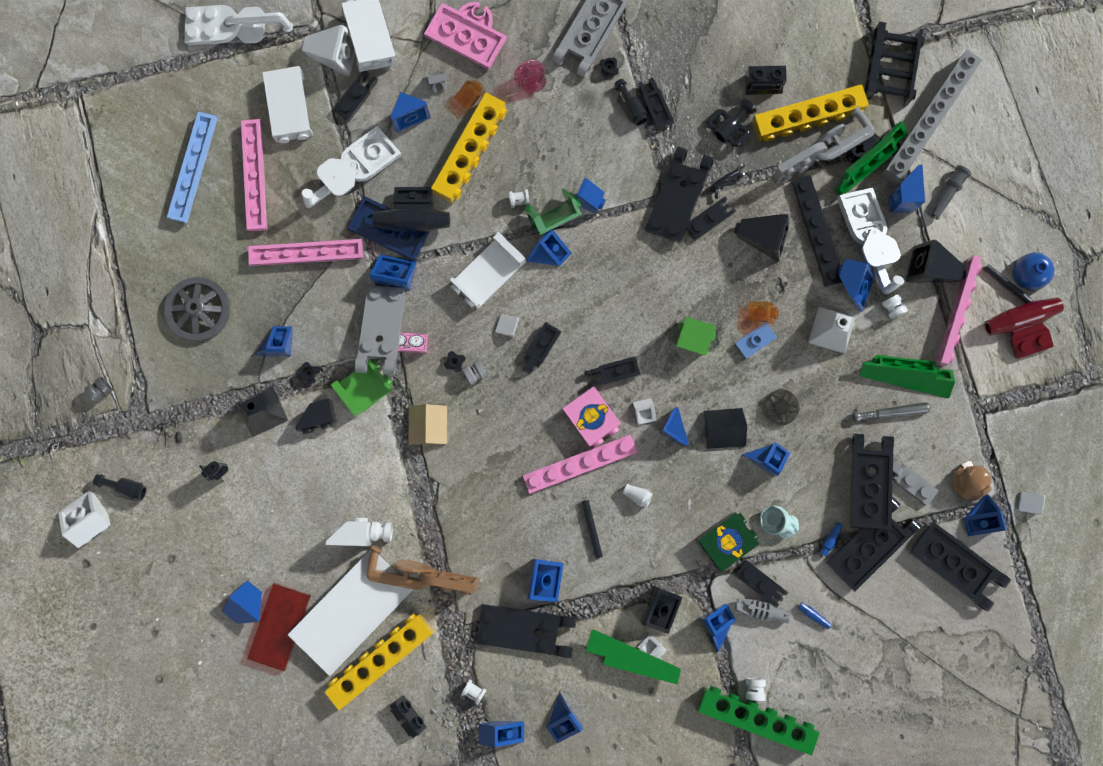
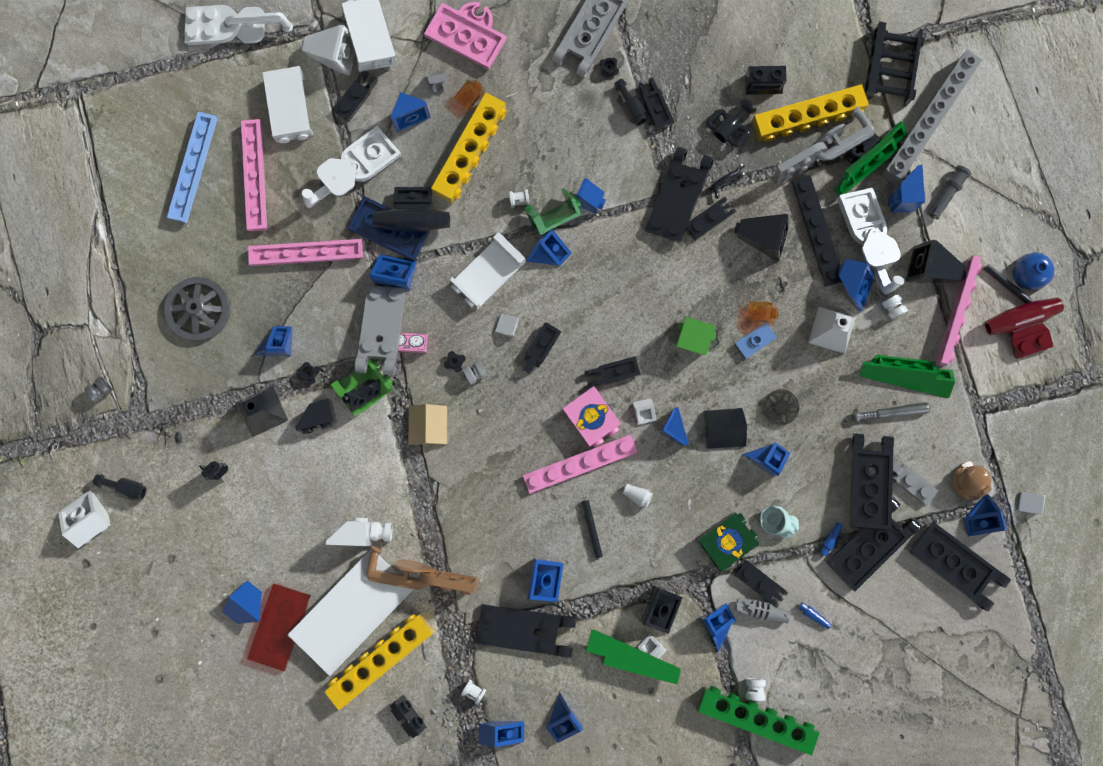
(367, 392): none -> black hinge
(530, 76): clear pink piece -> none

